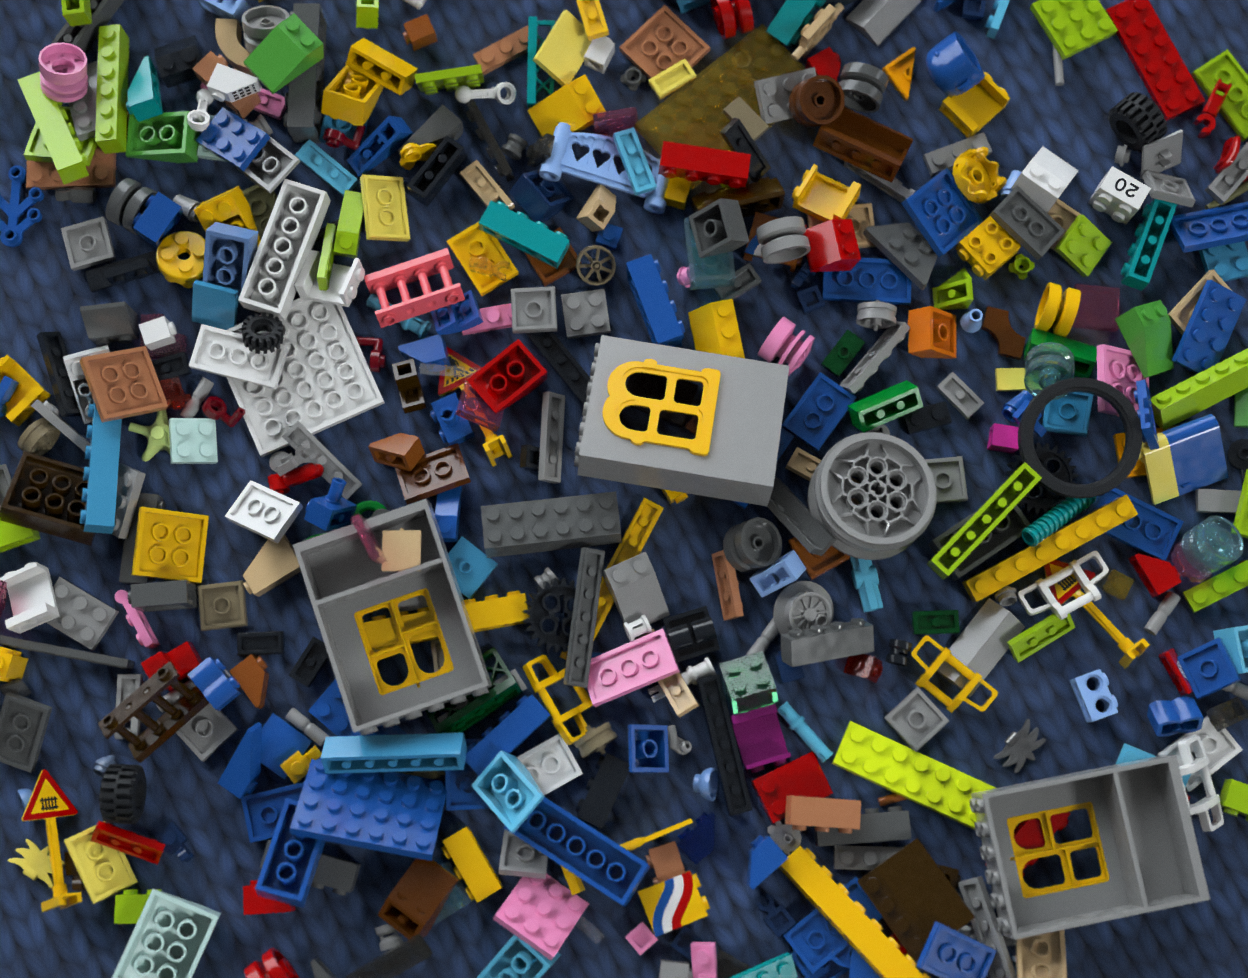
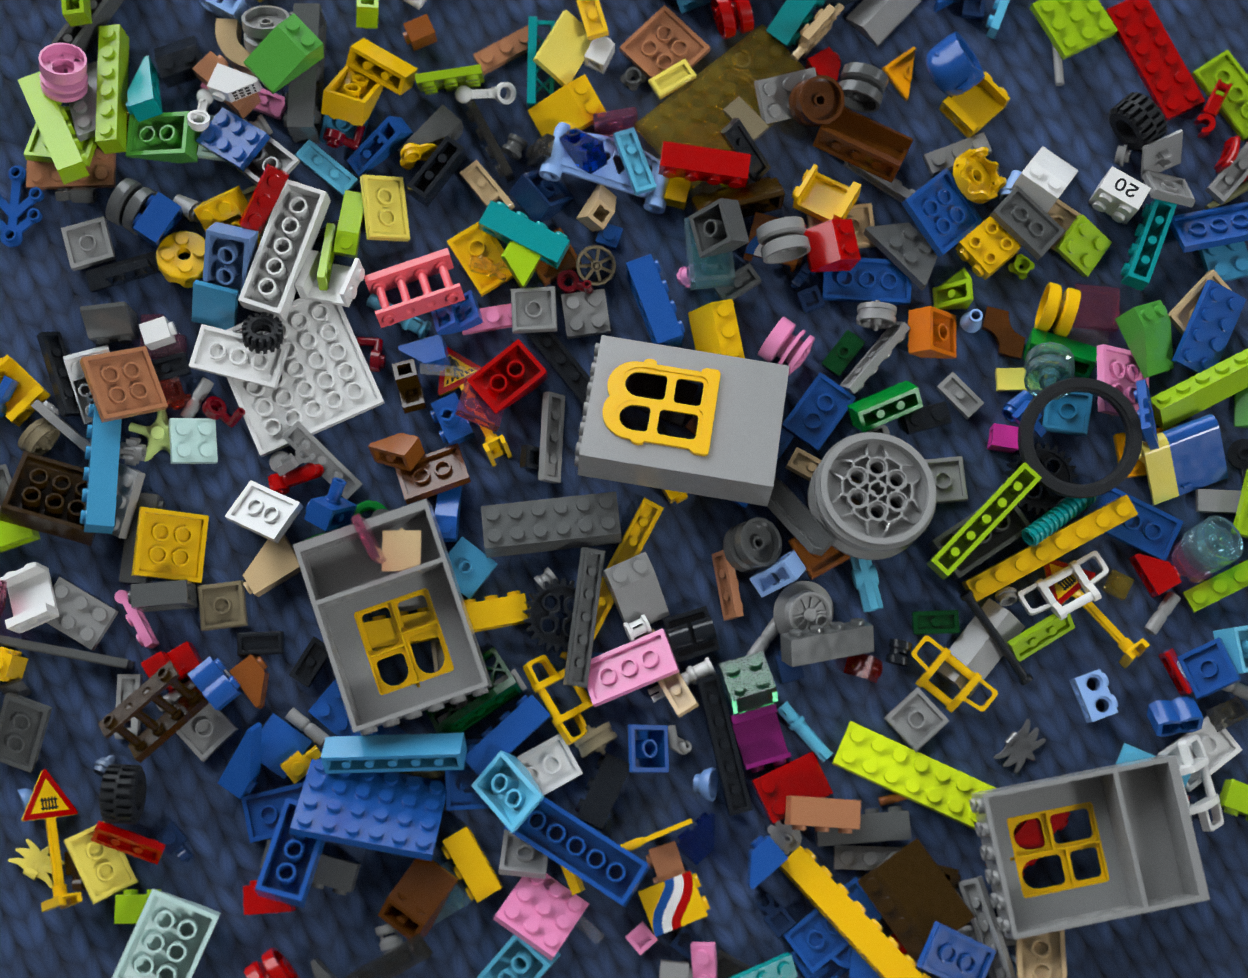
(132, 451): none -> light grey gear
(264, 198): none -> red plate
(520, 262): none -> lime slope
(584, 150): none -> clear blue slope
(584, 286): none -> dark red plate
(996, 637): none -> black bar

